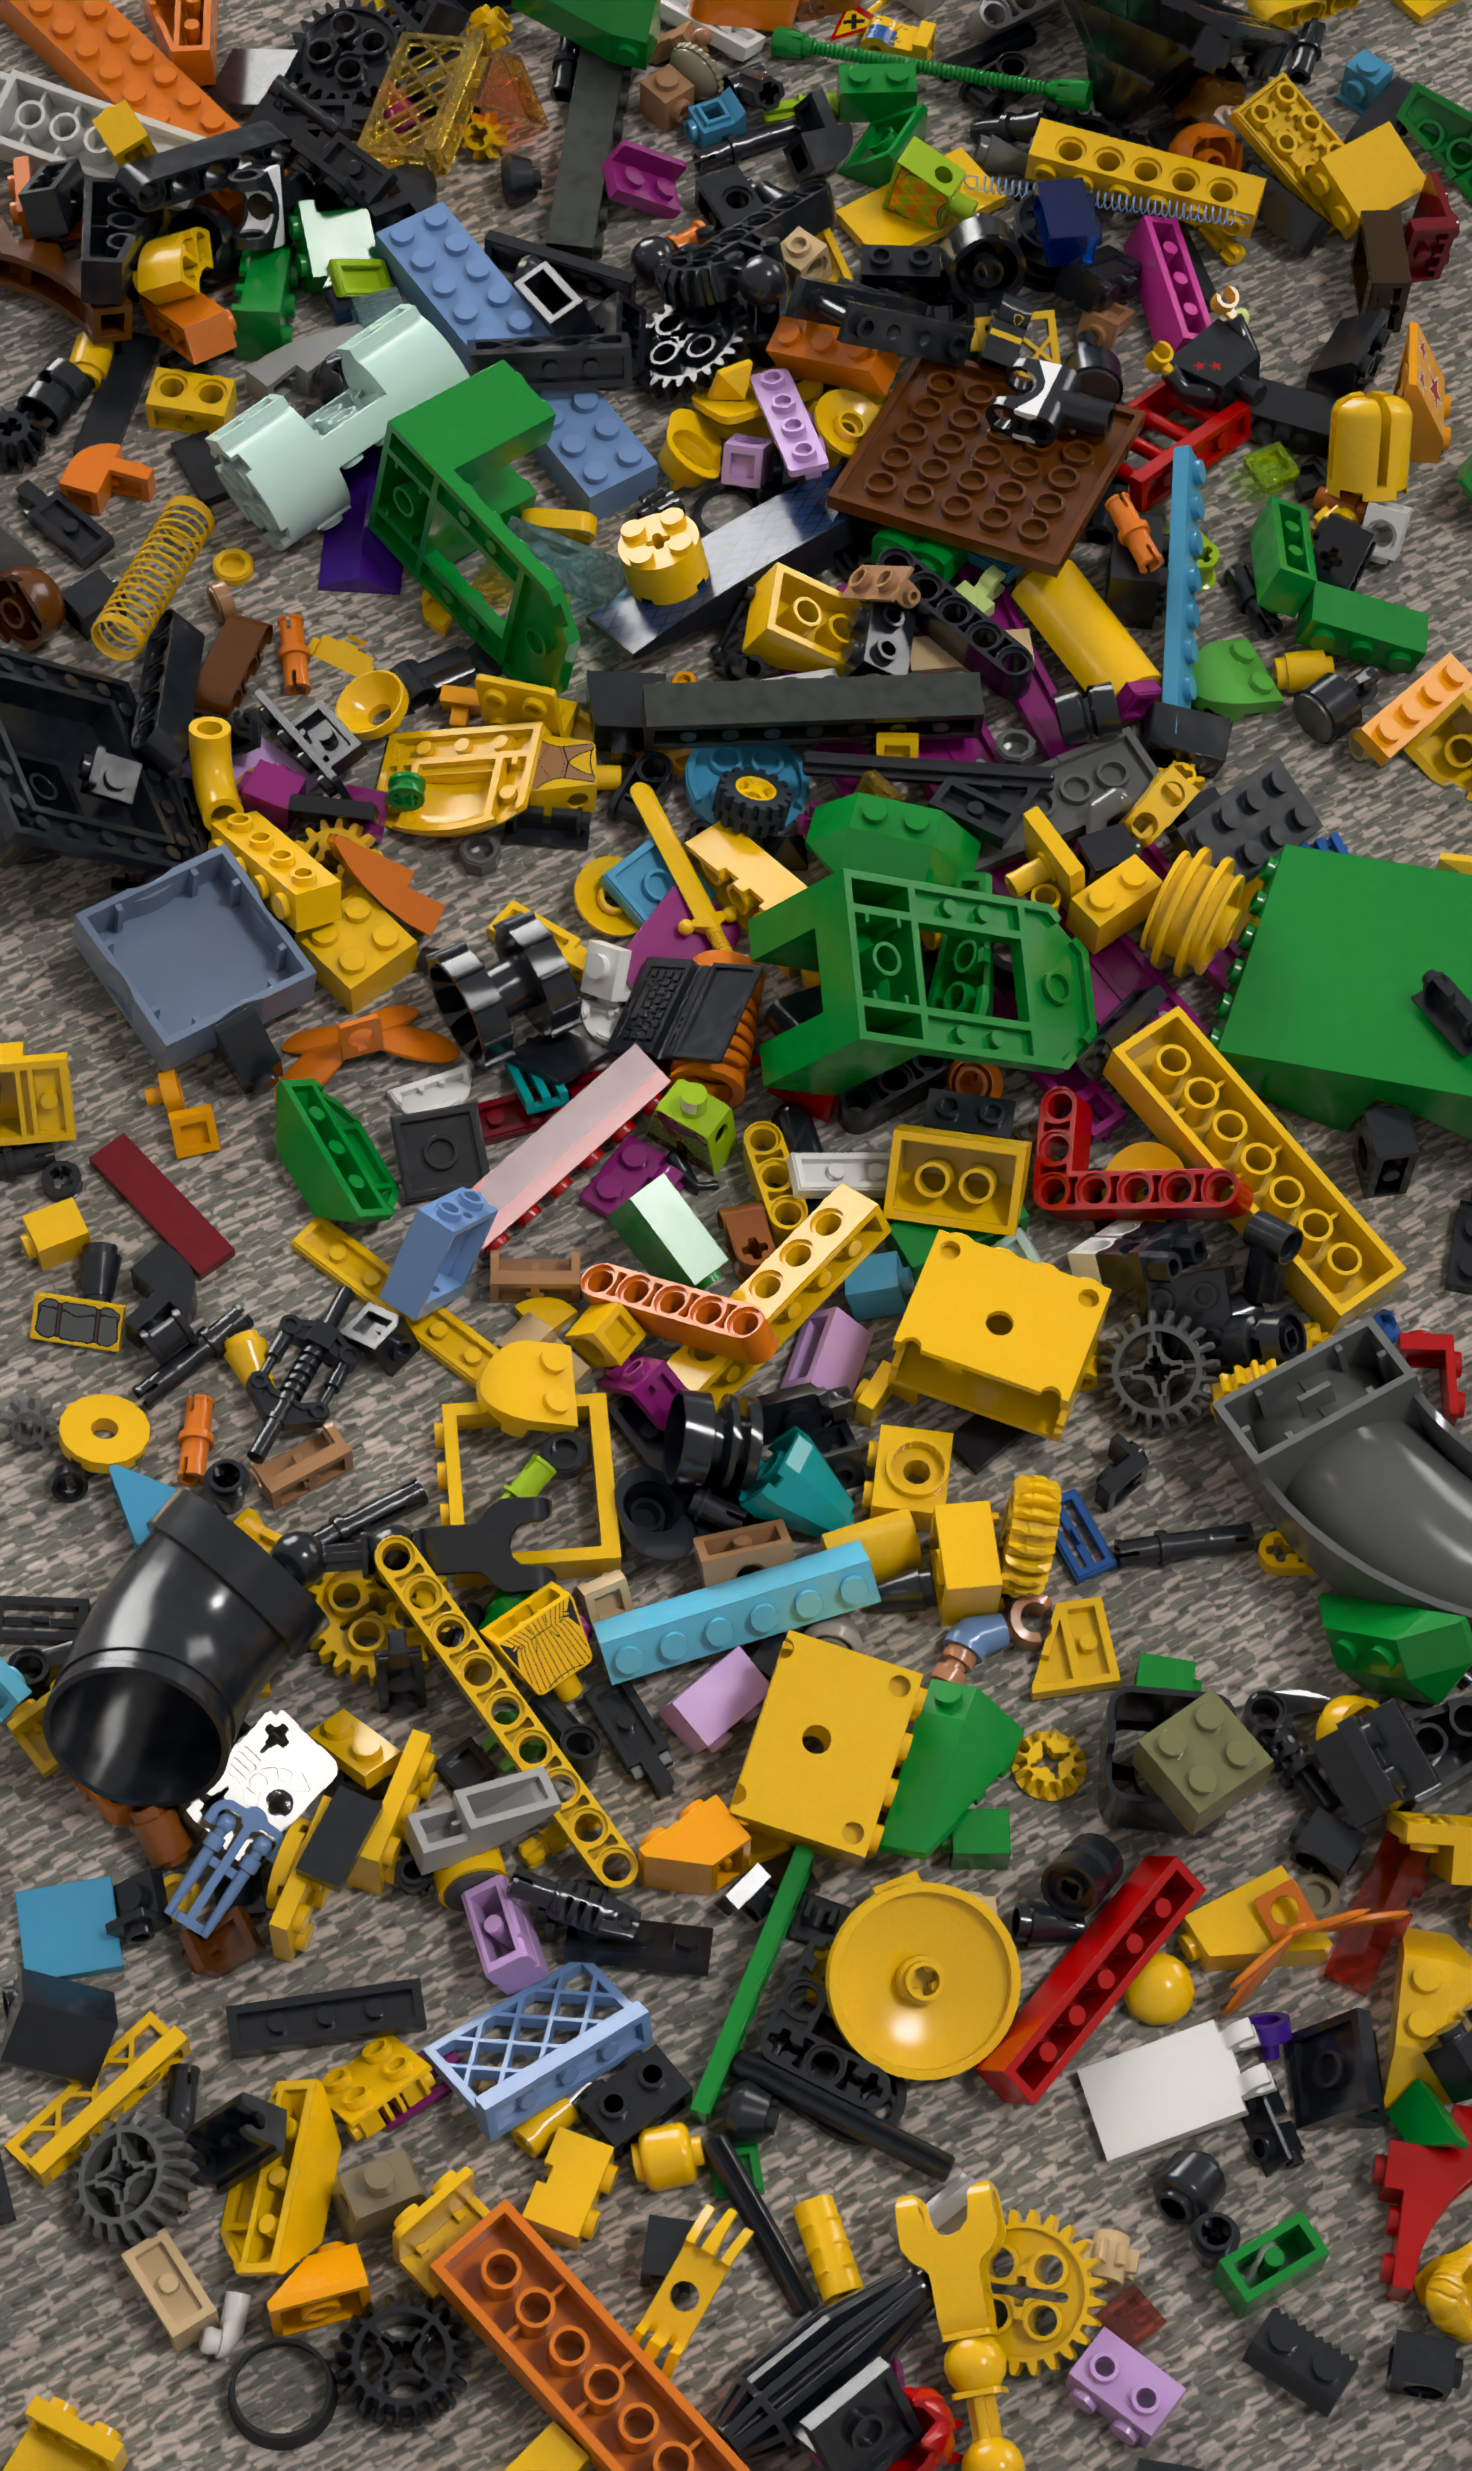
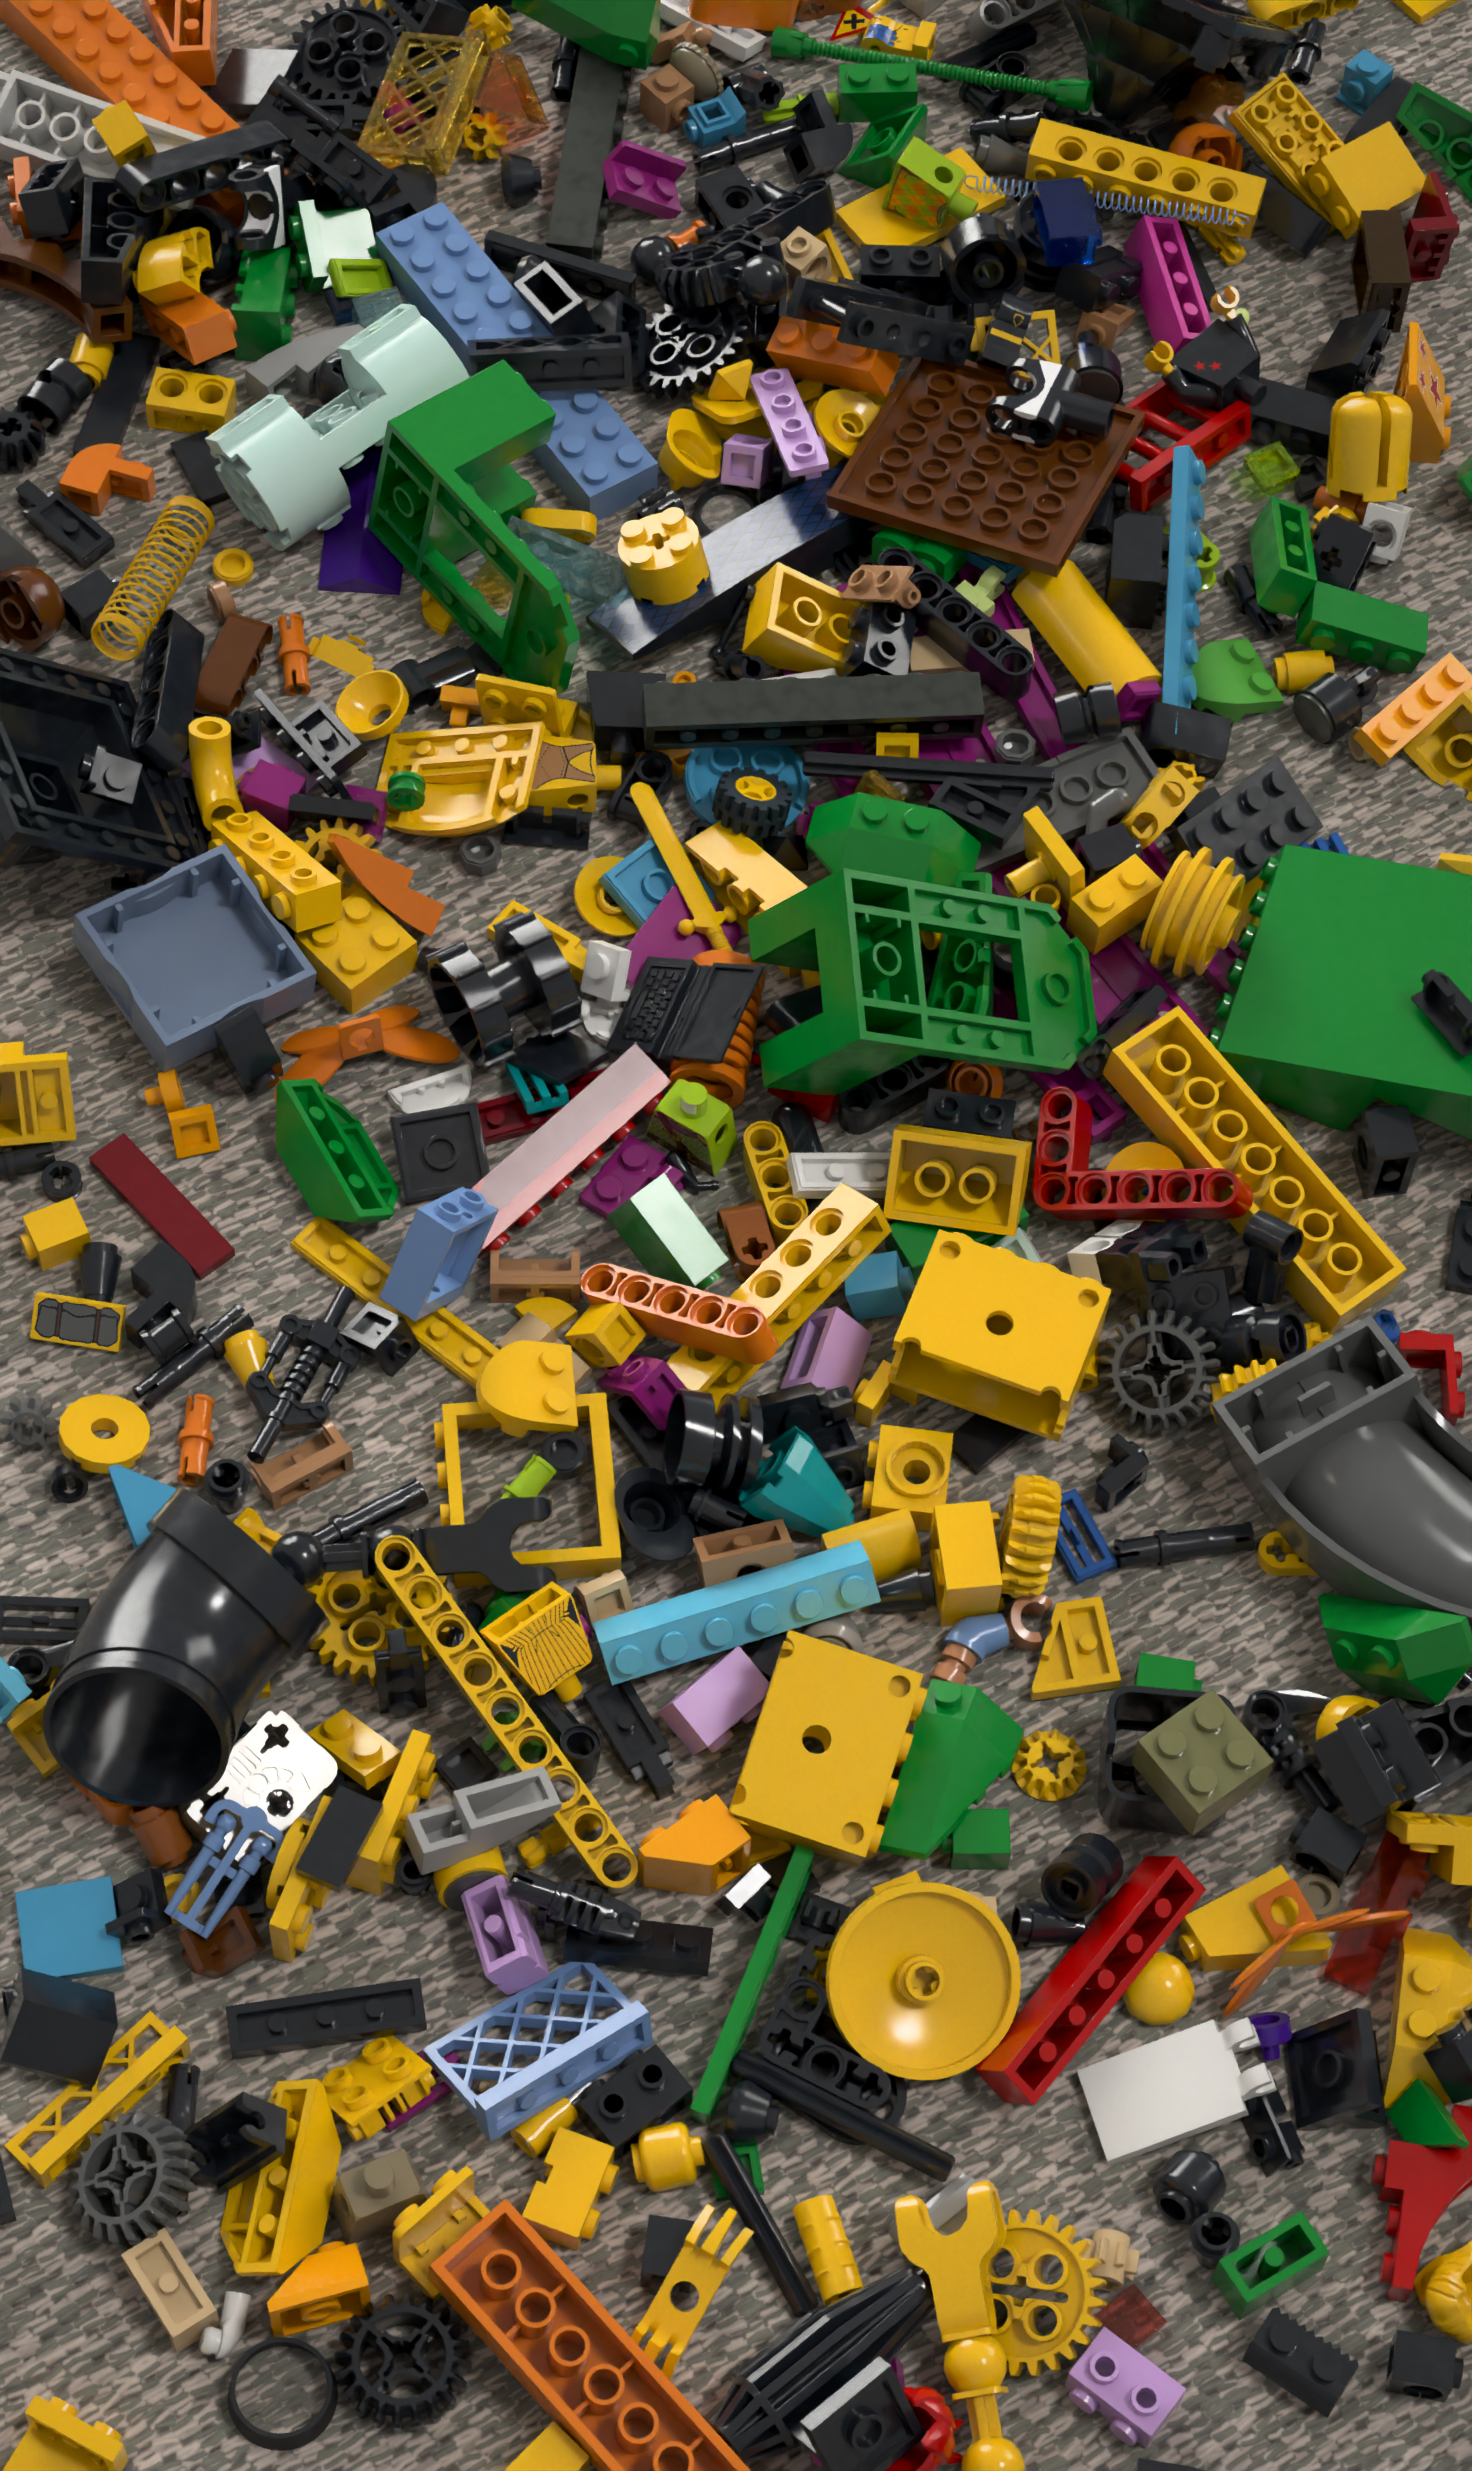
(1134, 532): orange pin -> none

